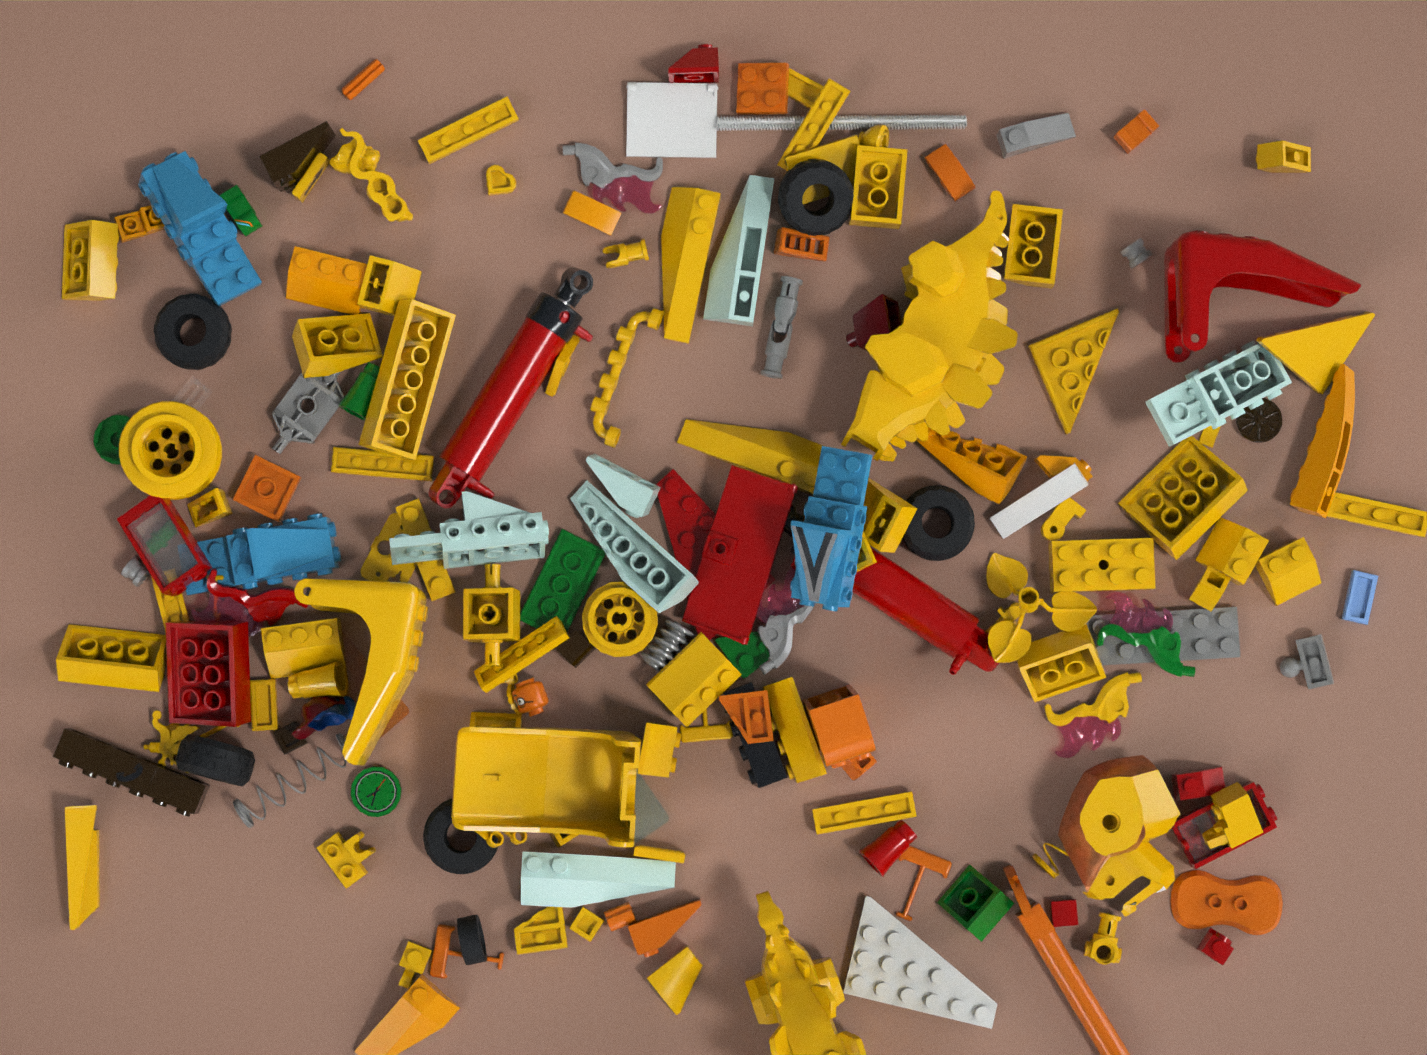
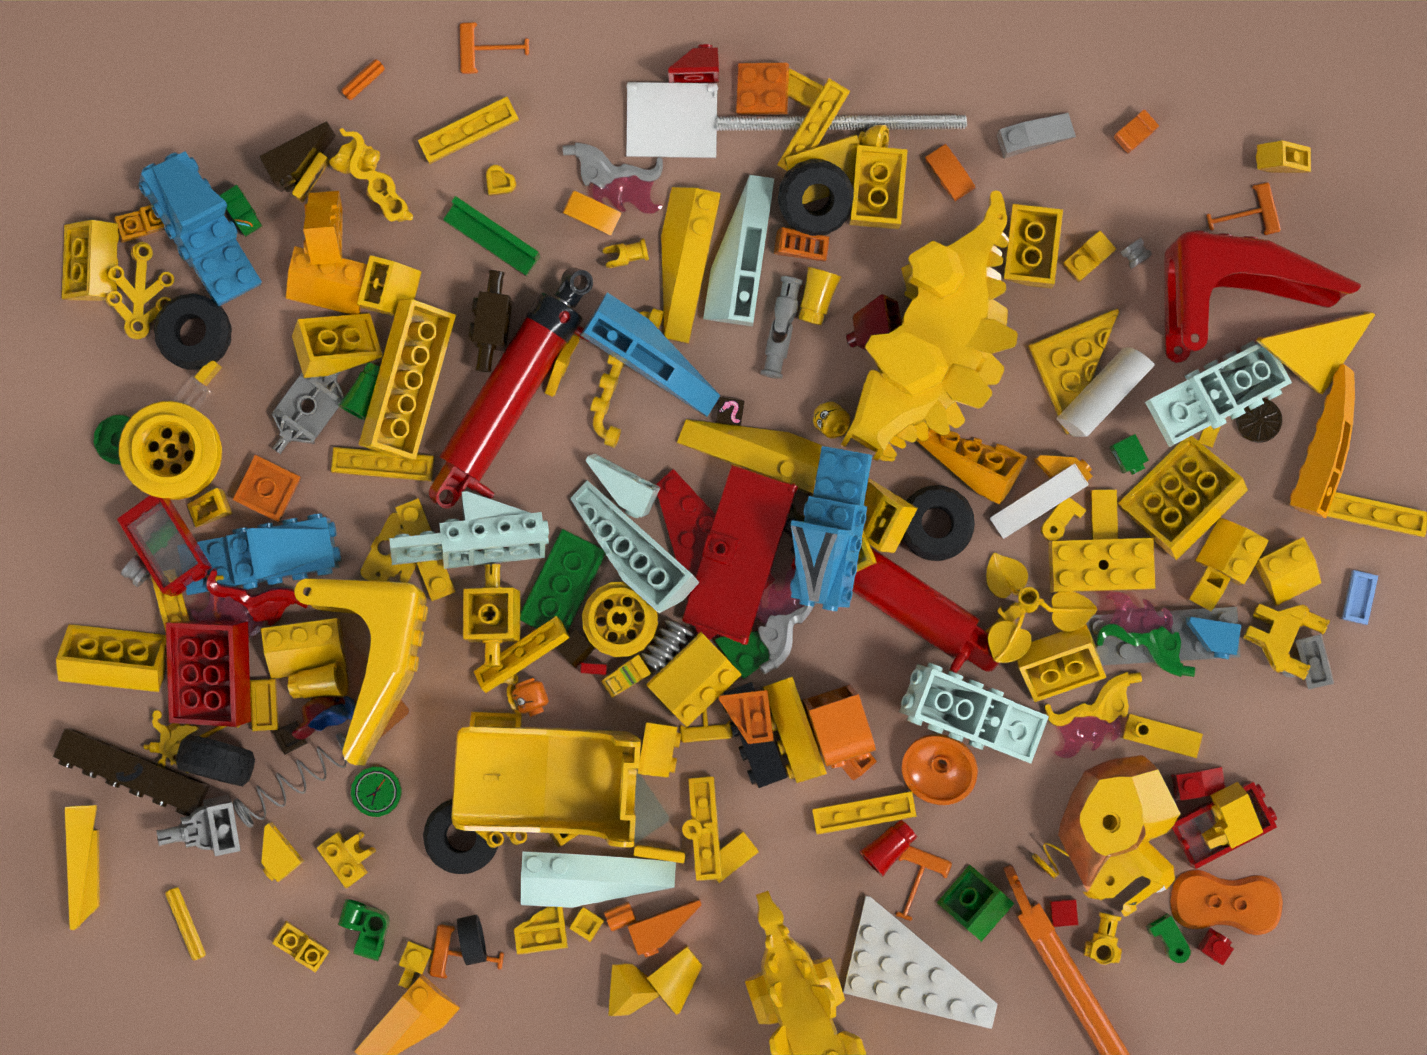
(138, 294): none -> yellow plant
(185, 923): none -> yellow axle
(207, 828): none -> light grey brick
(208, 372): none -> yellow tile
(278, 854): none -> yellow slope
(300, 946): none -> yellow slope
(323, 227): none -> light orange wedge
(358, 917): none -> green piece
(468, 48): none -> orange piece
(491, 236): none -> green fence
(492, 321): none -> dark brown brick
(594, 668): none -> red tile
(626, 676): none -> yellow leg
(629, 990): none -> yellow slope
(647, 351): none -> dark azure wedge
(704, 828): none -> yellow hinge
(730, 411): none -> dark brown tile
(736, 854): none -> yellow tile
(817, 295): none -> yellow plant
(831, 419): none -> yellow head
(936, 781): none -> orange dish
(972, 713): none -> light aqua wedge
(1089, 256): none -> yellow slope
(1104, 514): none -> yellow tile
(1105, 392): none -> white brick
(1129, 455): none -> green brick
(1162, 736): none -> yellow piece
(1175, 943): none -> green leg
(1216, 636): none -> dark azure slope
(1267, 208): none -> orange piece
(1281, 635): none -> yellow connector

